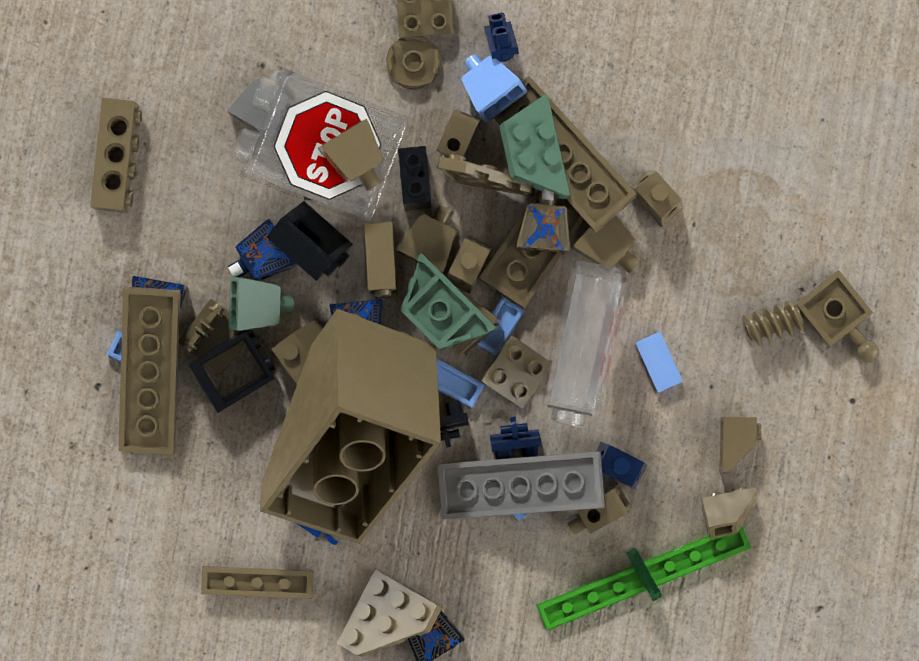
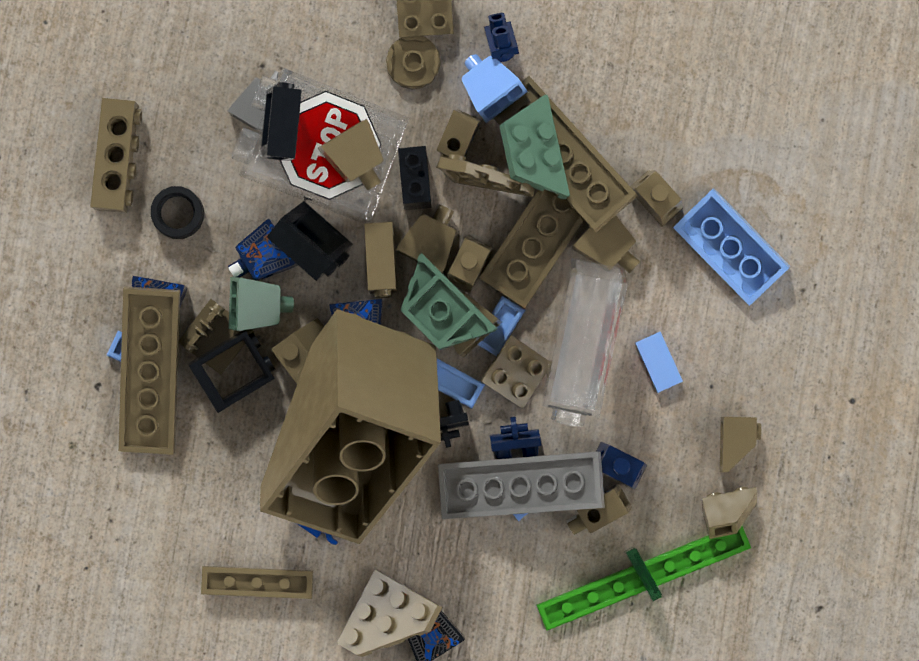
(177, 191): none -> black tyre
(281, 122): none -> black window
(545, 226): torso -> none
(731, 246): none -> light blue slope
(772, 322): dark tan piece -> none
(852, 313): dark tan plate -> none

